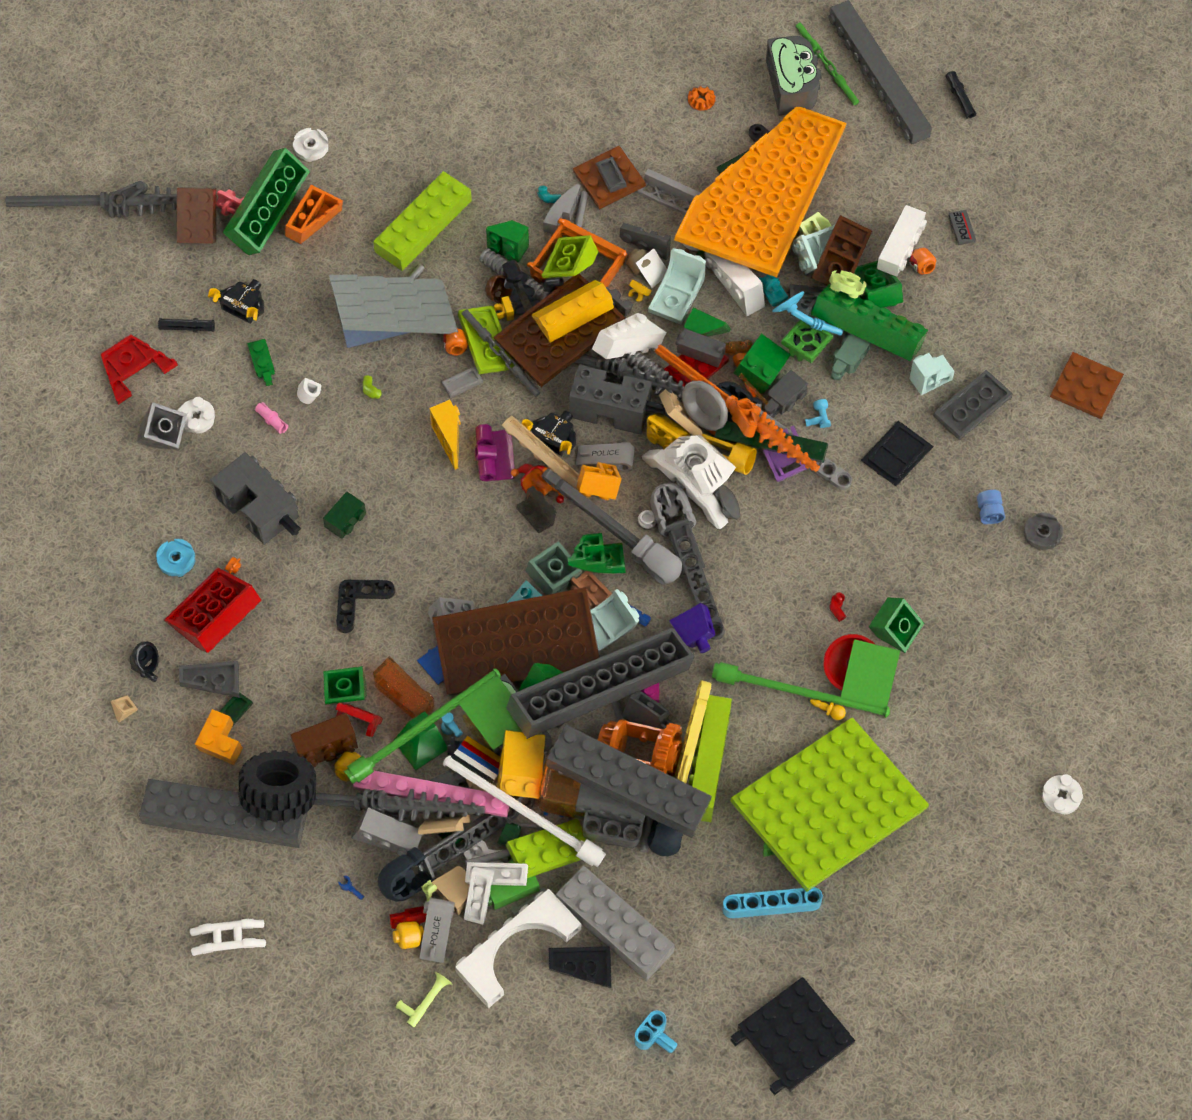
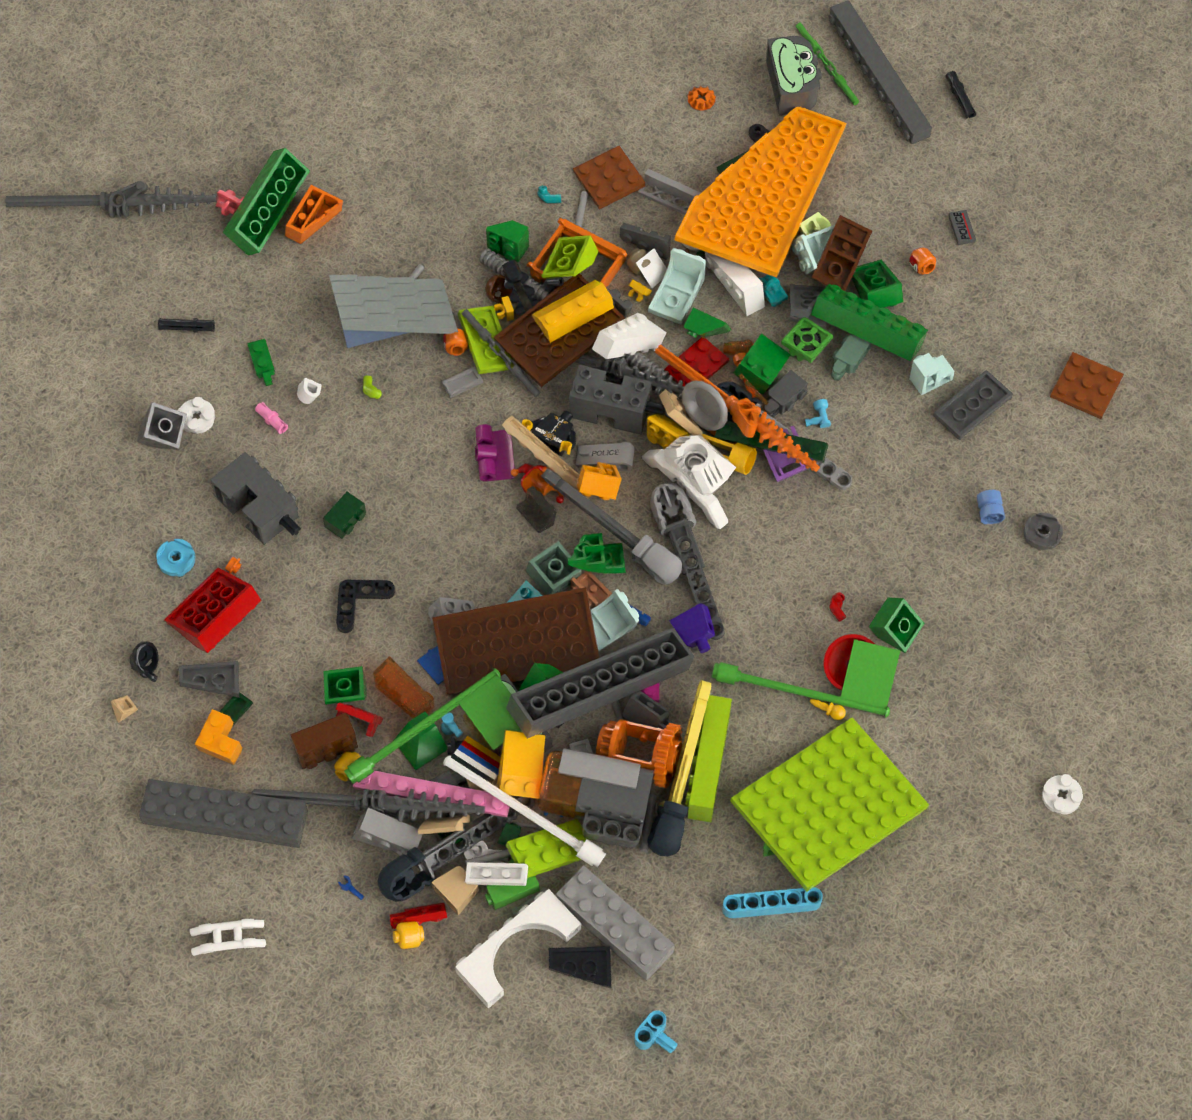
(127, 359): red wing -> none
(196, 215): reddish brown brick -> none
(240, 300): black torso -> none
(277, 786): black tyre -> none
(314, 152): white plate -> none
(415, 1015): yellowish green piece -> none
(422, 221): lime brick -> none
(428, 889): yellowish green hand -> none
(436, 929): light grey door -> none
(446, 427): yellow slope -> none
(478, 895): white plate -> none
(562, 208): light grey slope -> none
(611, 174): dark grey tile -> none
(628, 781): dark grey brick -> none
(646, 519): white plate -> none
(700, 347): dark grey brick -> none
(729, 502): dark grey dish -> none
(791, 307): medium azure dish -> none
(794, 1035): black plate -> none
(847, 283): yellowish green plate -> none
(897, 453): black piece -> none
(902, 241): white wedge -> none

